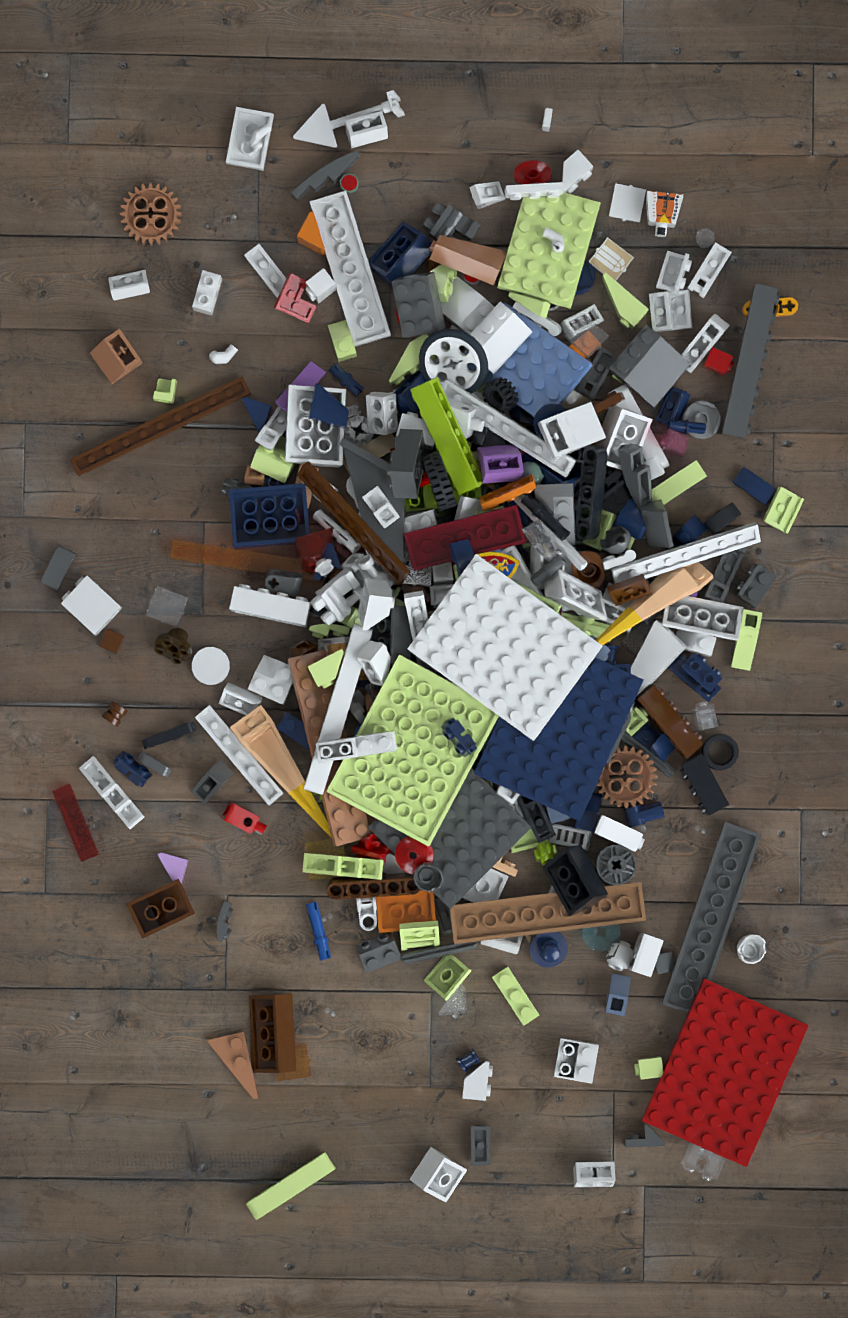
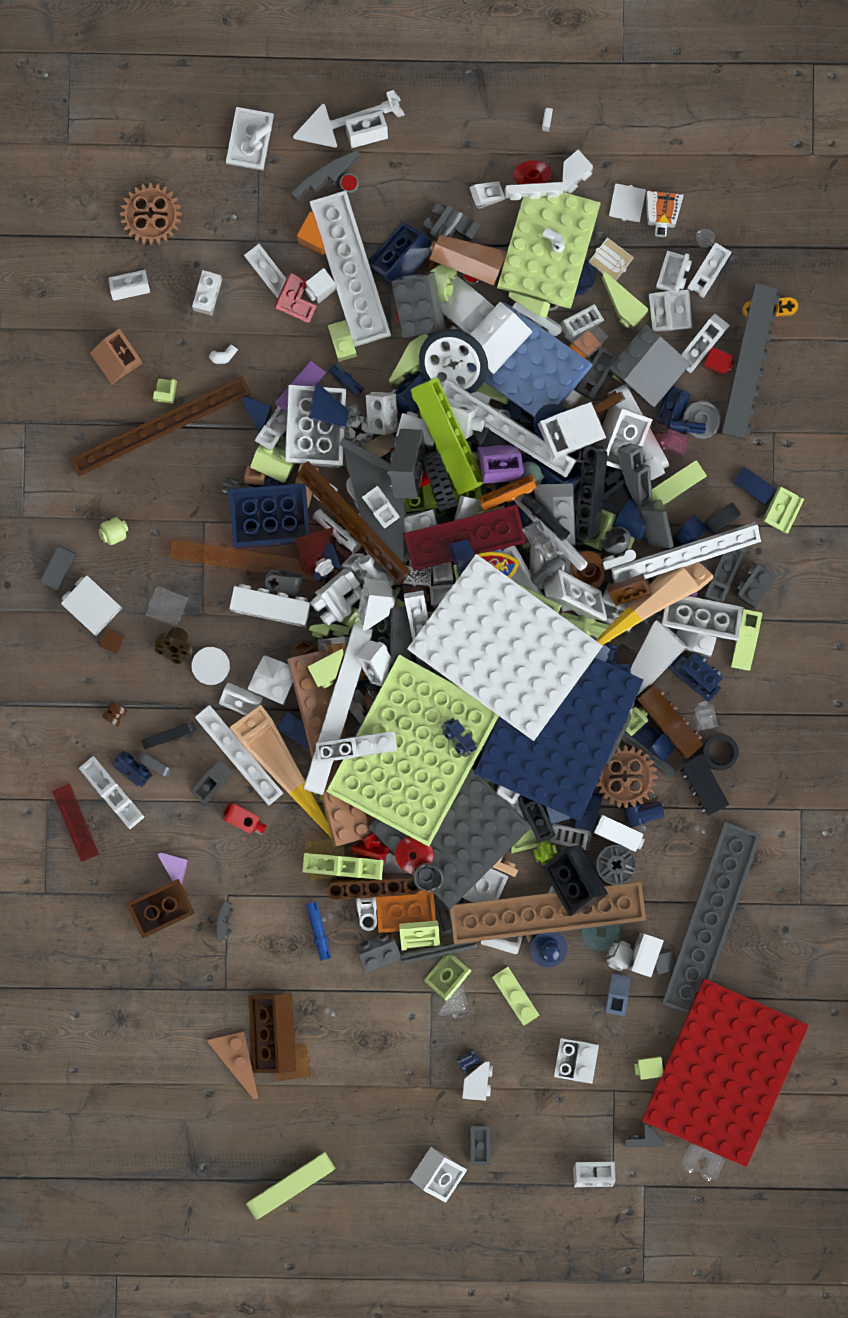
(113, 531): none -> yellowish green head
(506, 391): black tyre -> none
(751, 948): white hair -> none

